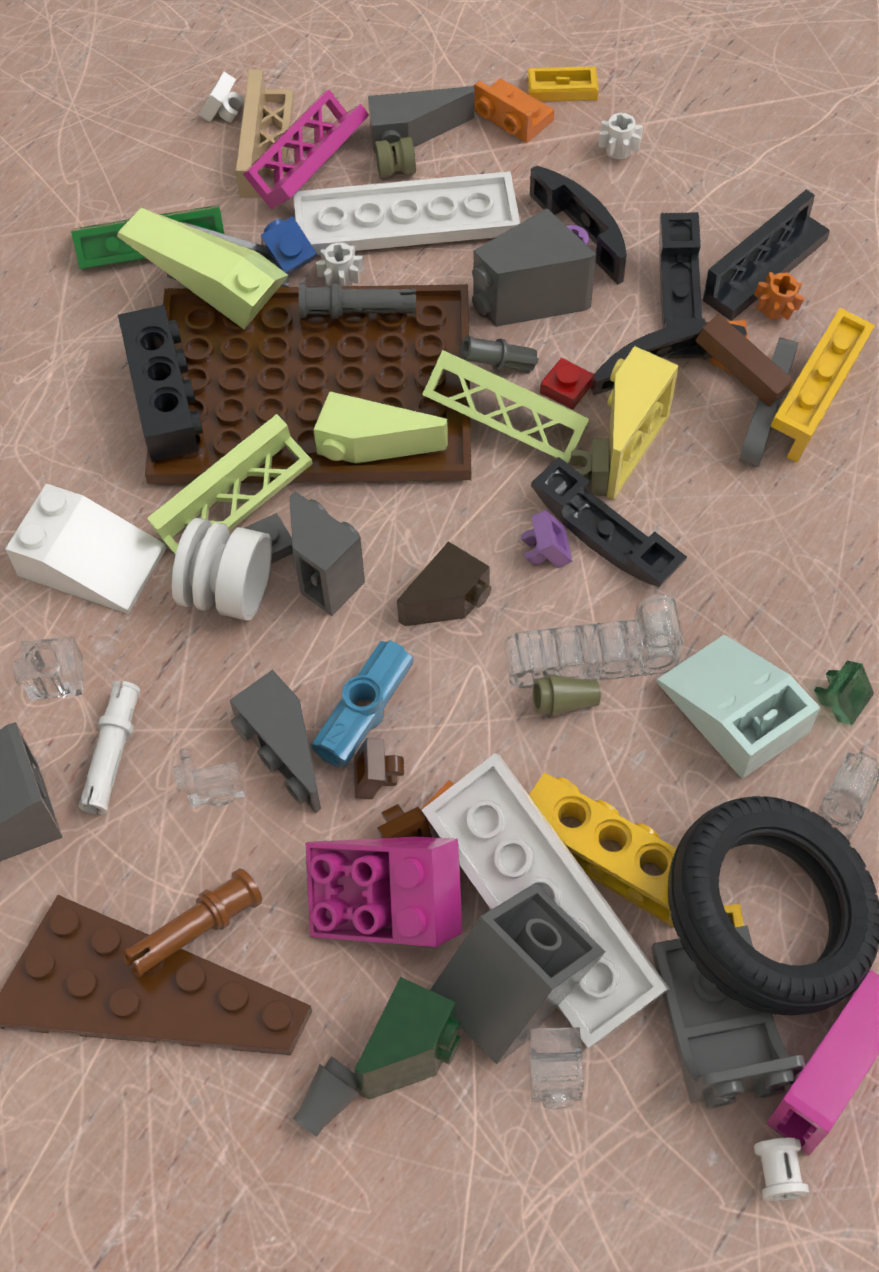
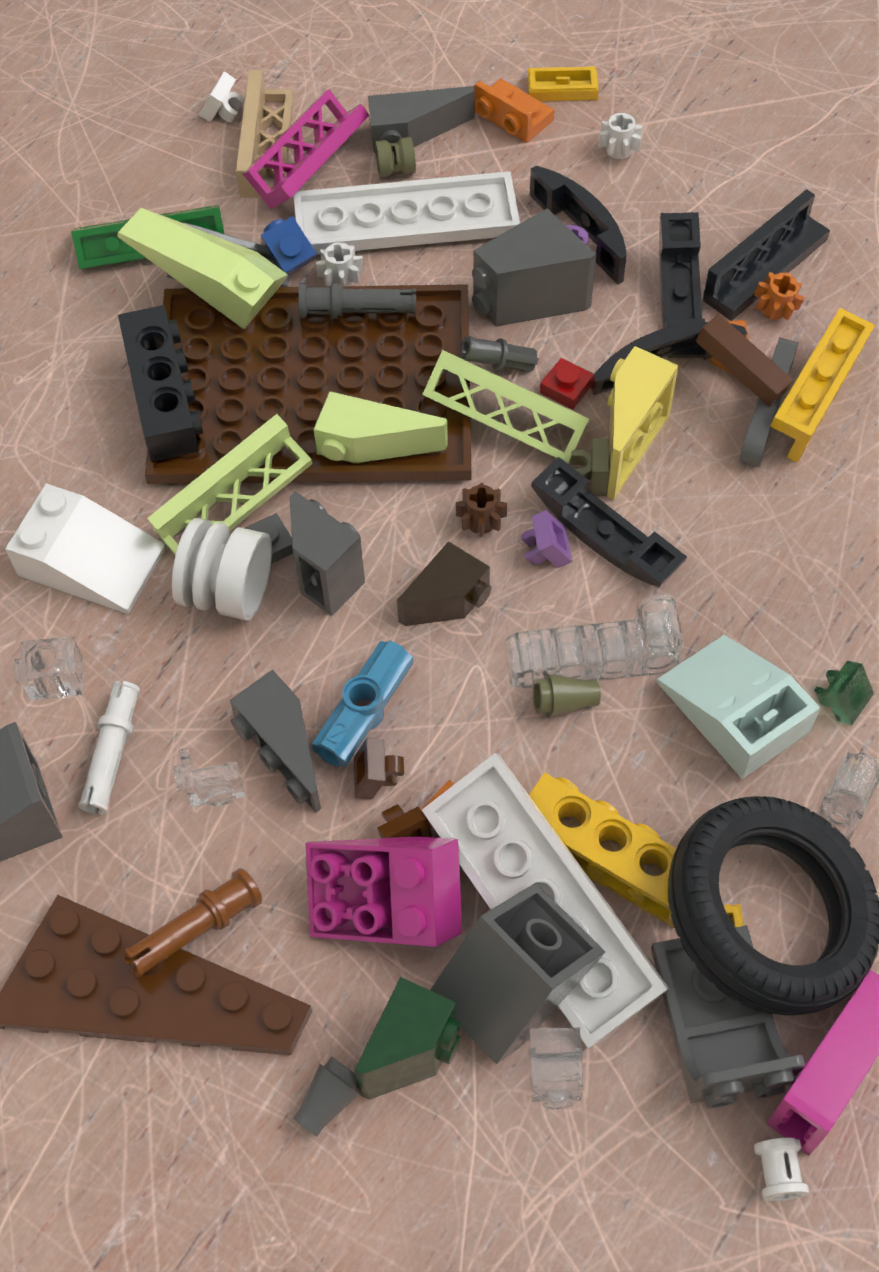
(481, 509): none -> reddish brown gear

